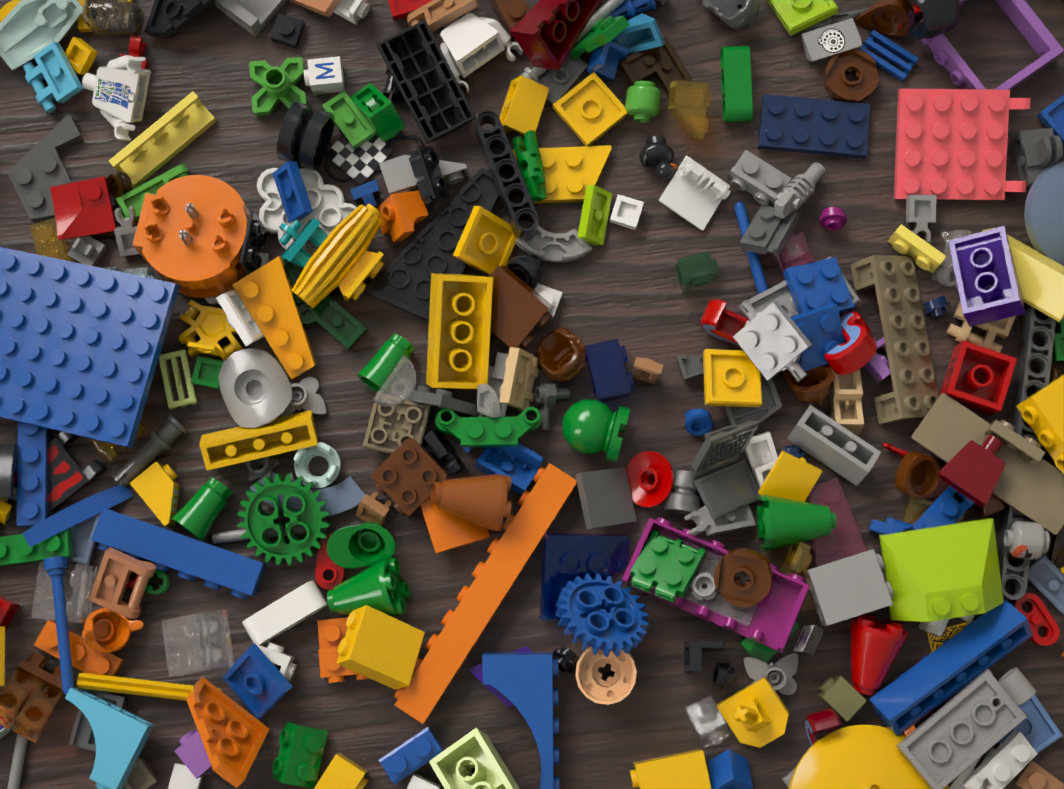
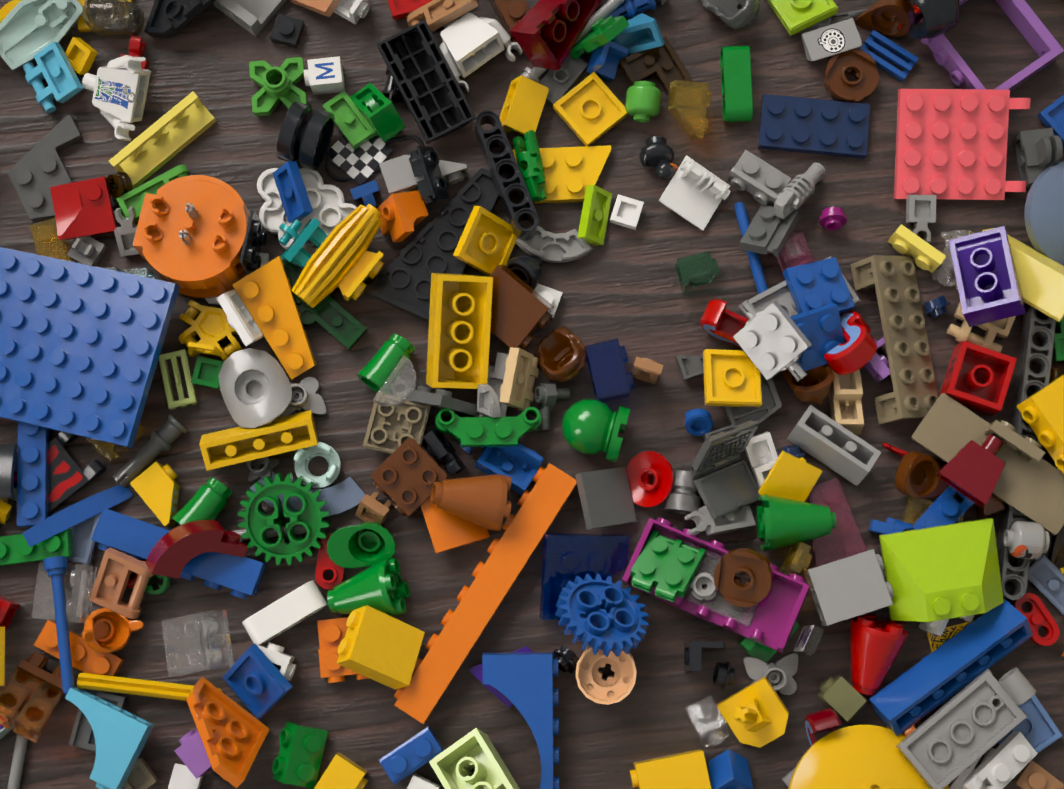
(189, 540): none -> dark red arch

